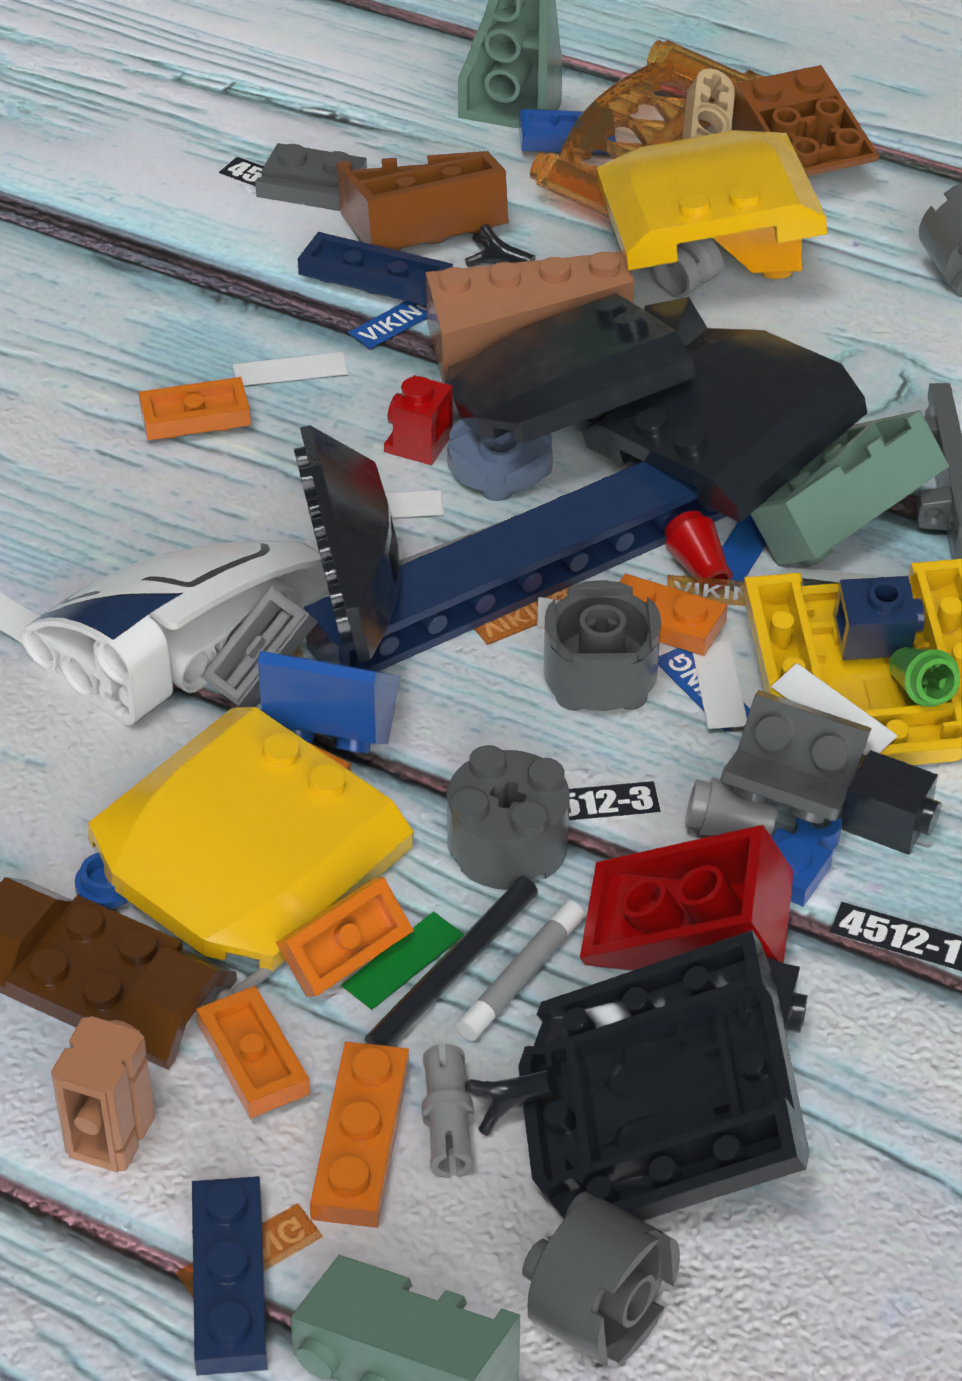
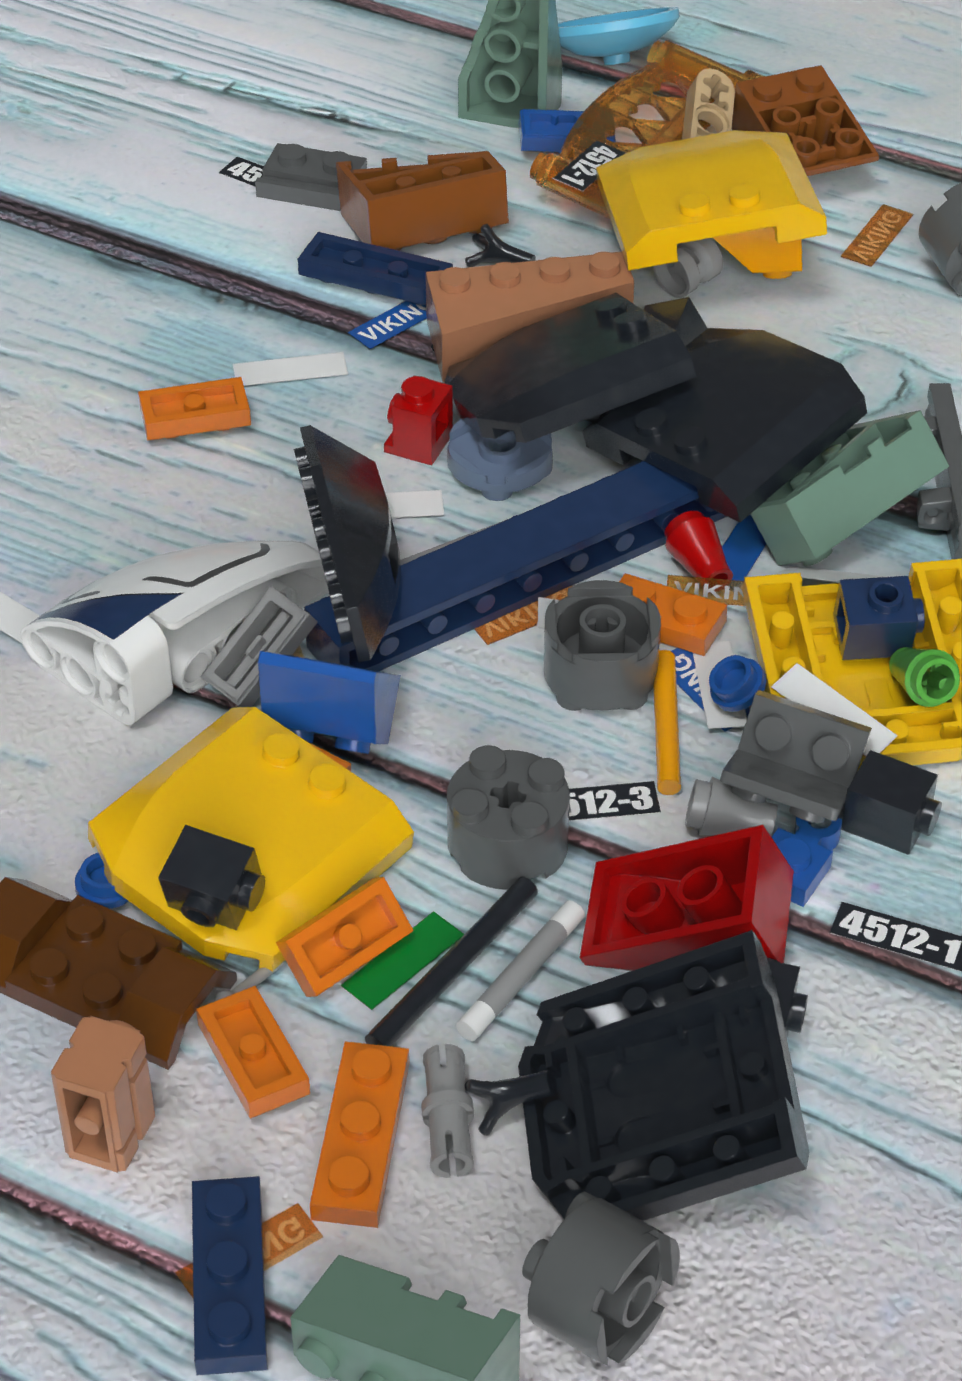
(211, 879): none -> black brick
(582, 170): none -> black sticker
(616, 33): none -> medium azure dish
(667, 725): none -> light orange bar
(735, 682): none -> blue plate
(877, 235): none -> clear orange sticker

